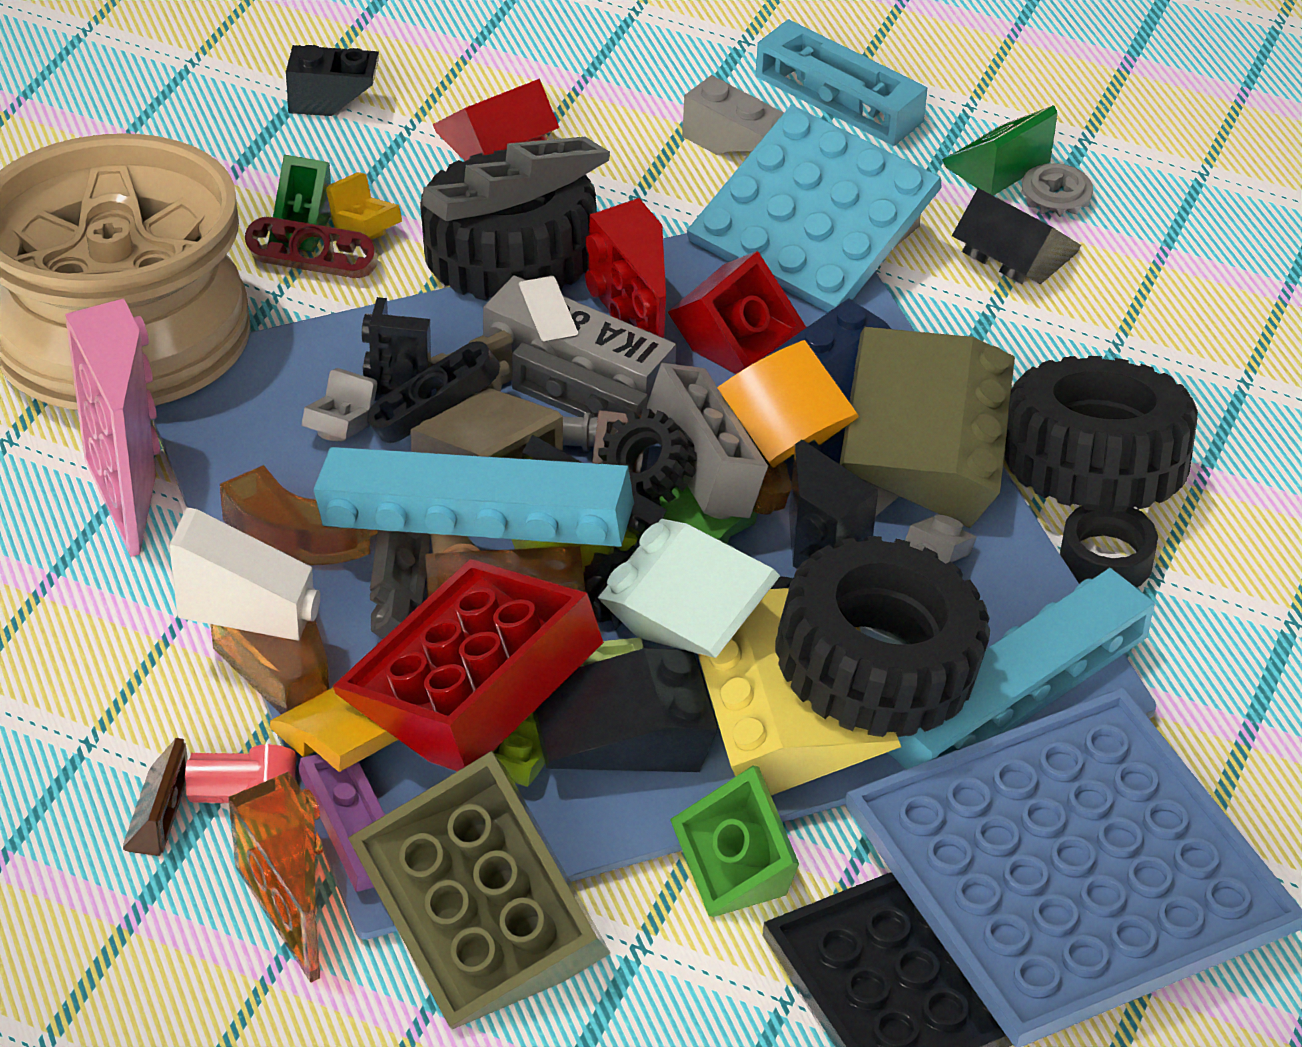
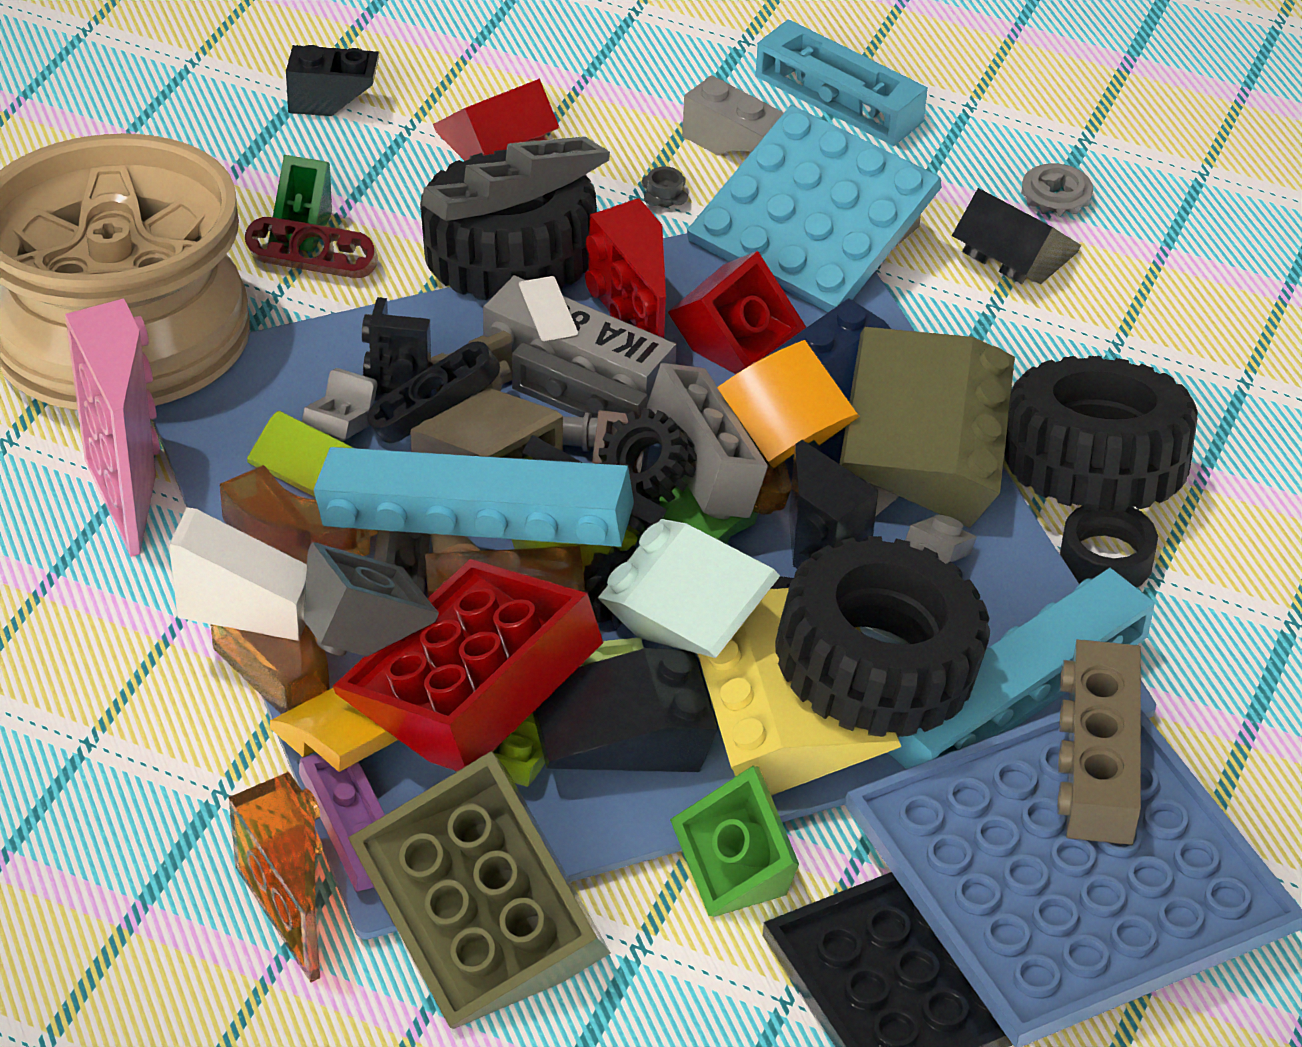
(158, 802): reddish brown slope -> none
(221, 775): coral piece -> none
(292, 451): none -> lime slope
(357, 211): yellow bracket -> none
(360, 602): none -> dark grey slope
(664, 187): none -> dark grey plate
(1006, 152): green slope -> none
(1102, 743): none -> dark tan brick

